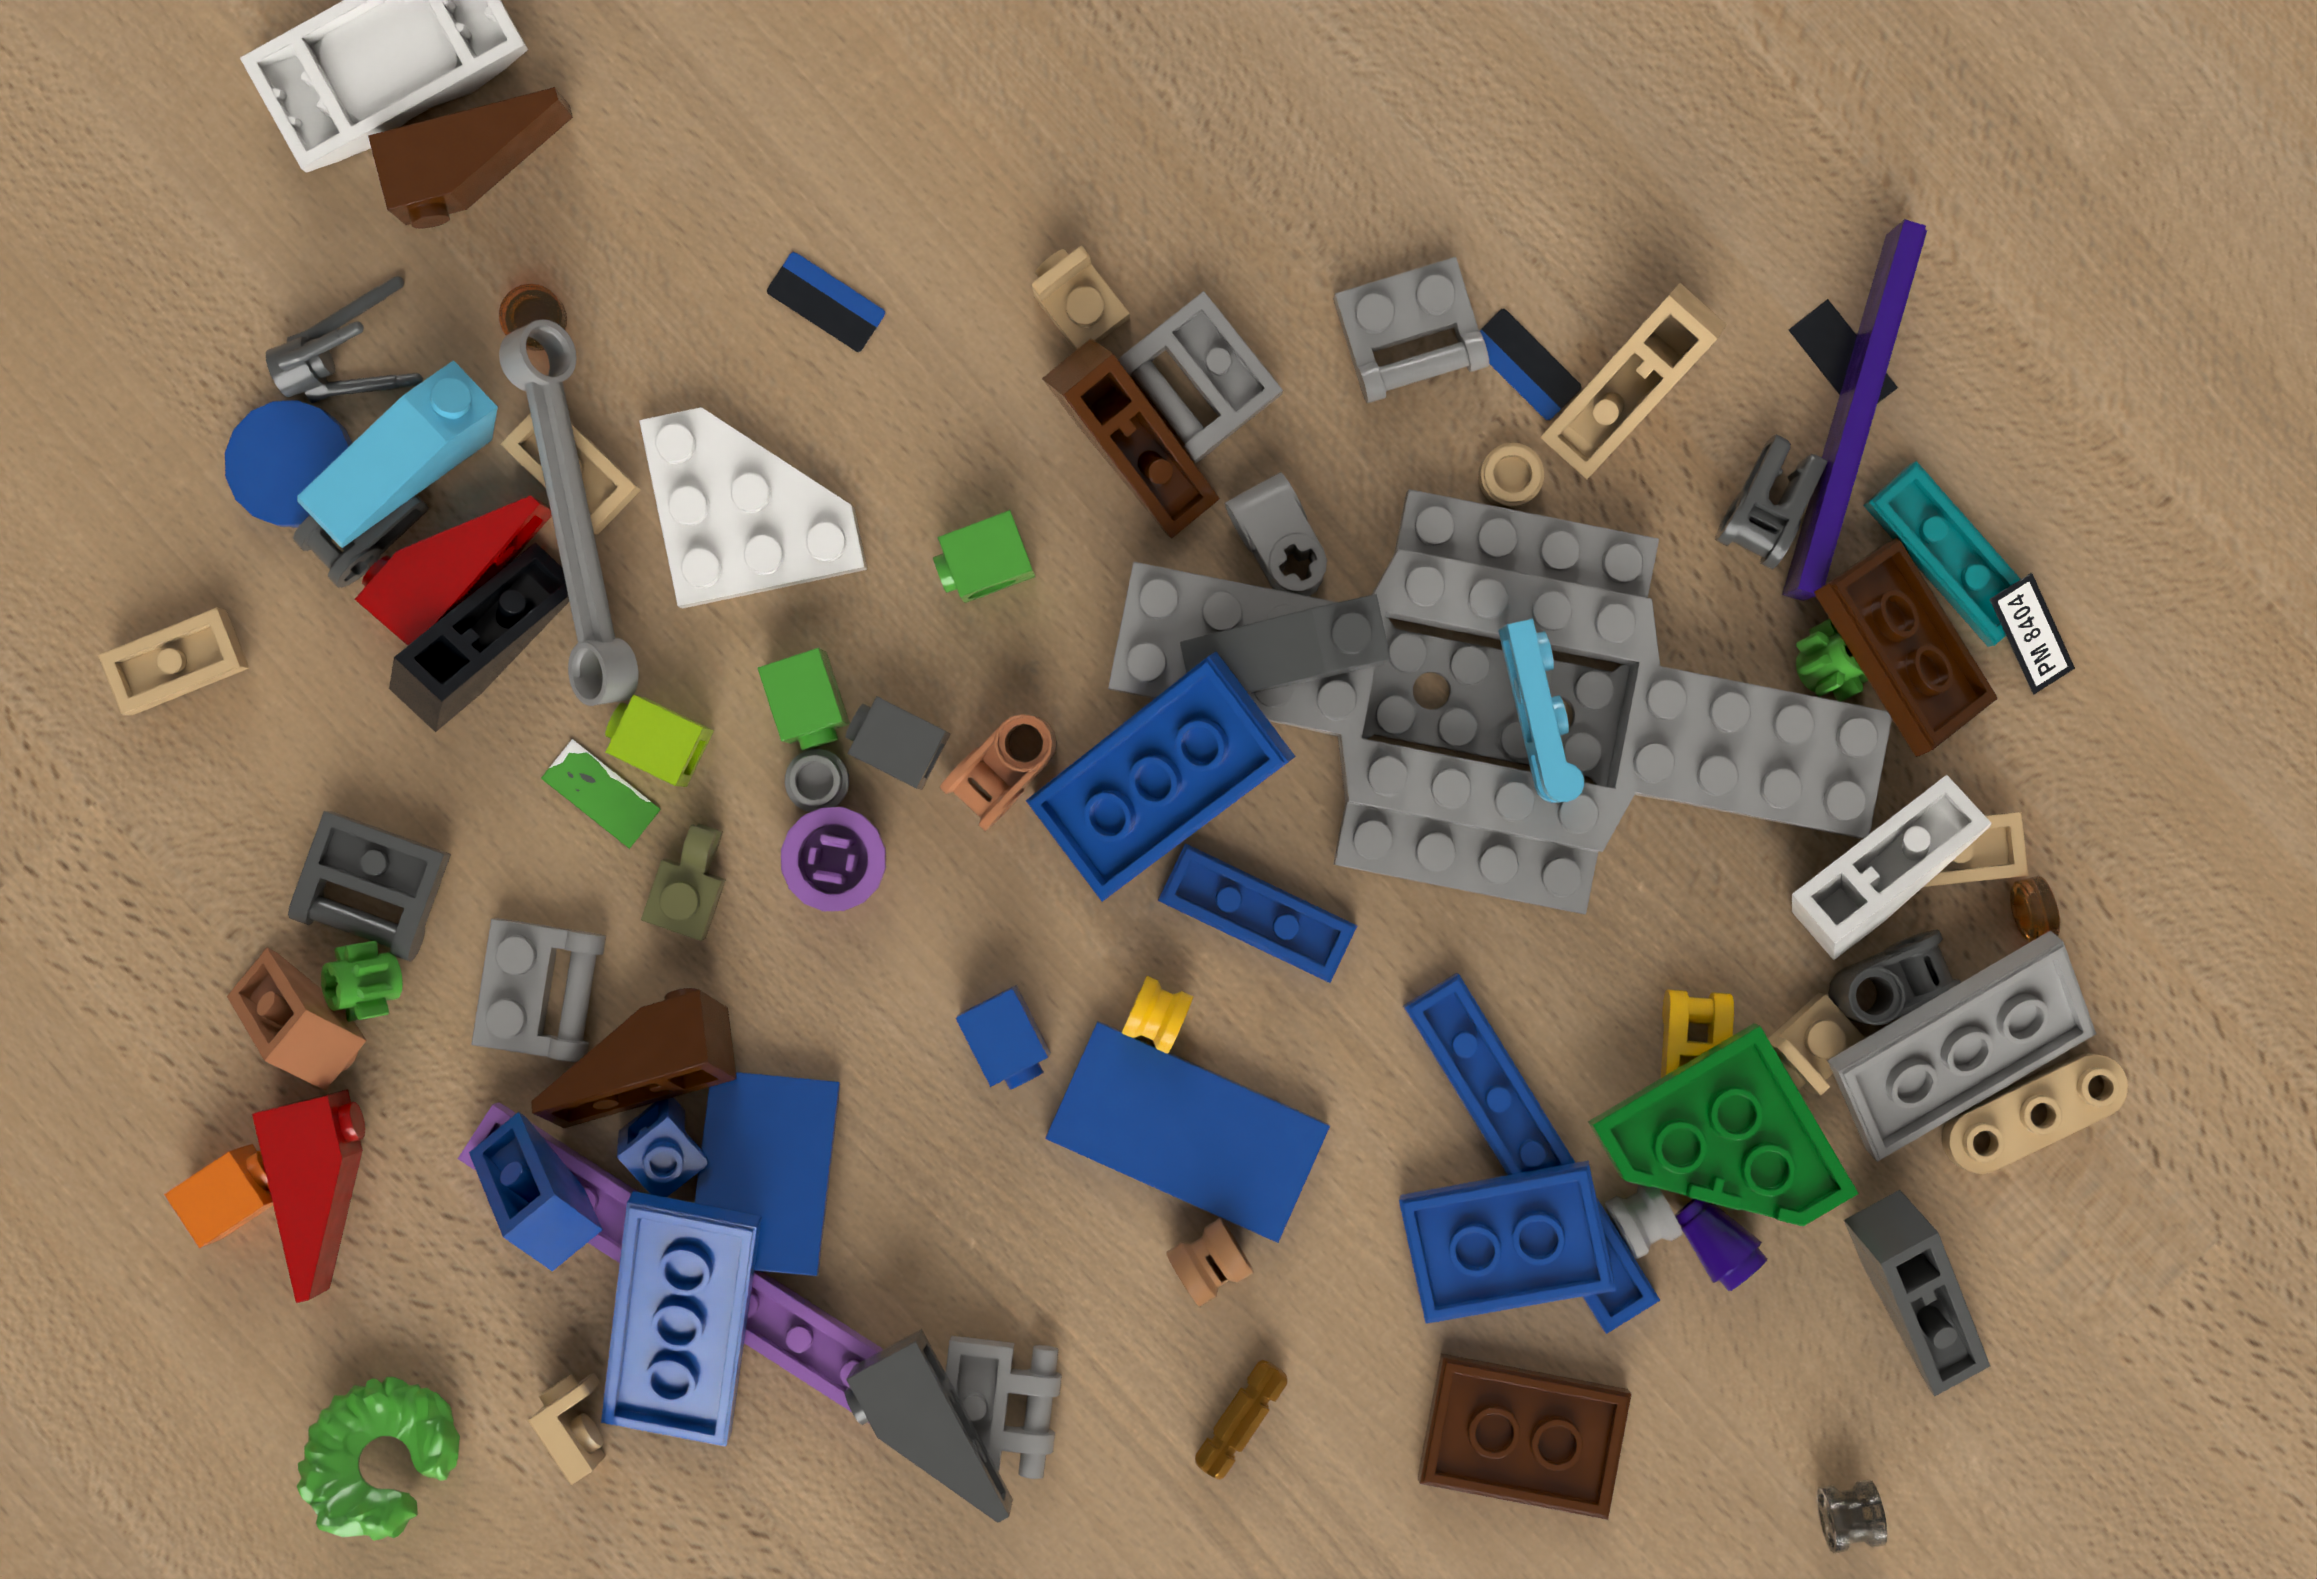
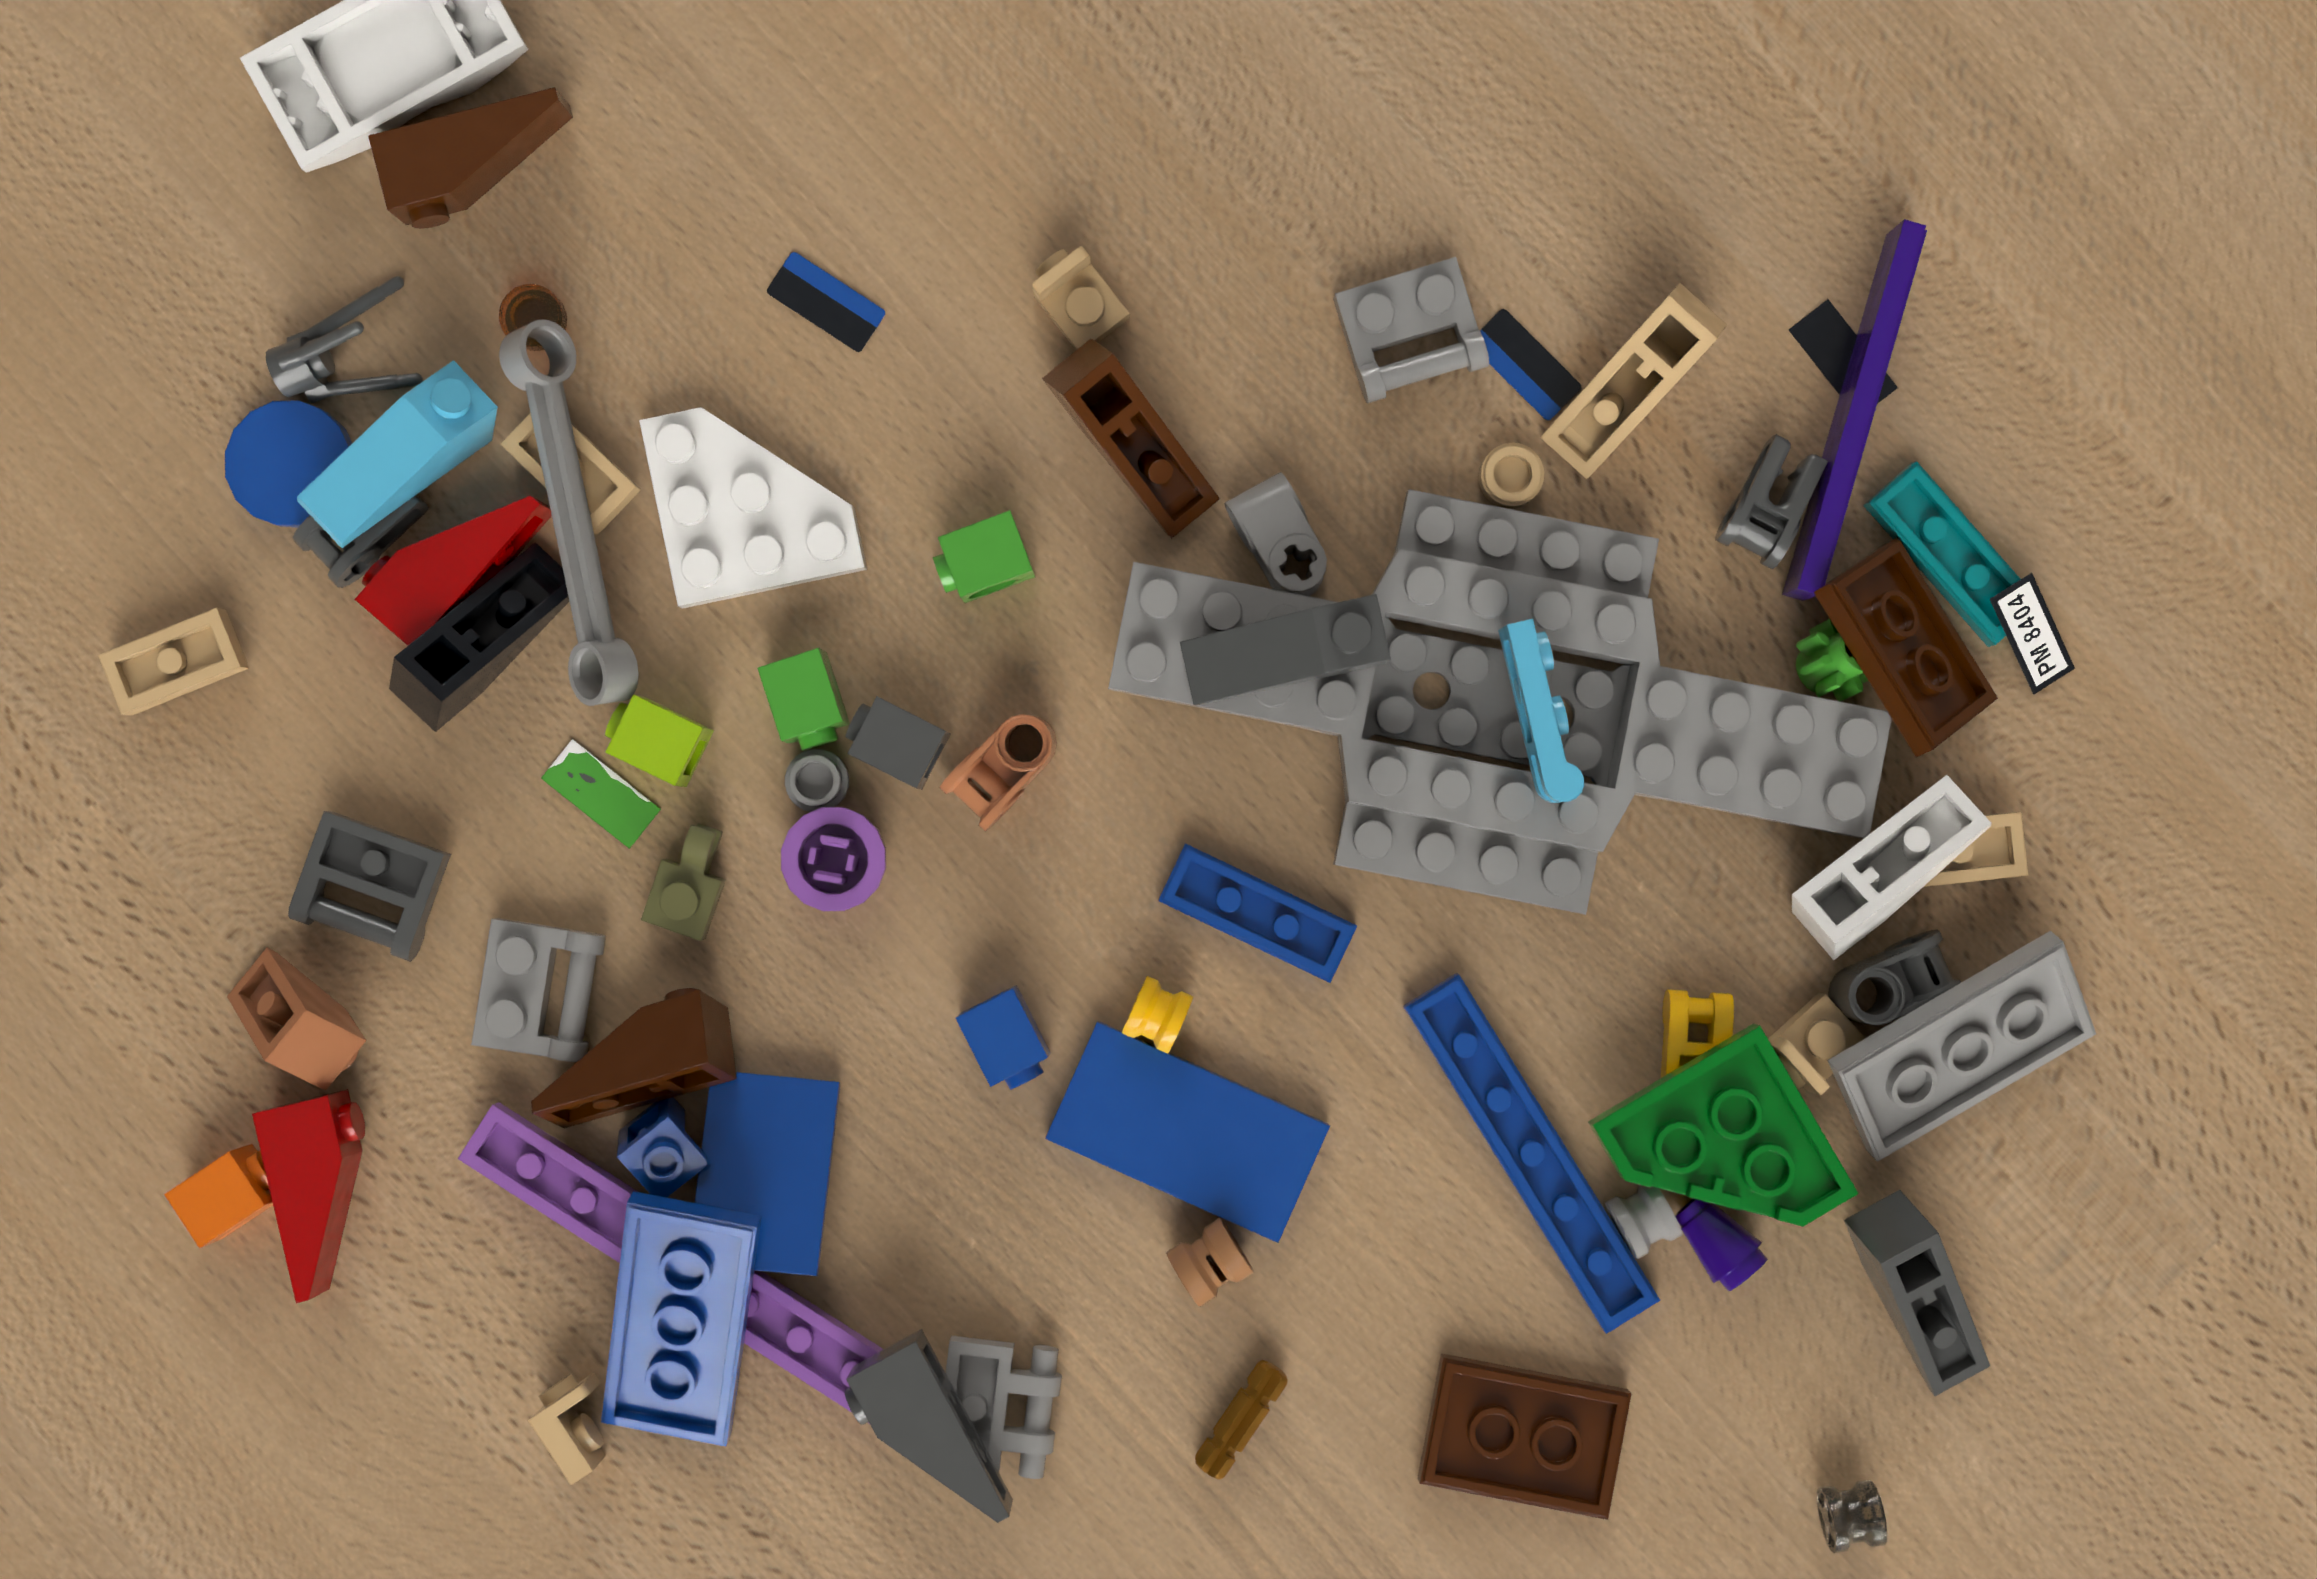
(334, 1446): bright green piece -> none
(361, 981): bright green gear -> none
(534, 1193): blue slope -> none
(1160, 776): blue tile -> none
(1216, 365): light grey plate -> none
(1507, 1242): blue tile -> none
(2008, 1112): tan plate -> none
(2034, 908): clear orange tile -> none

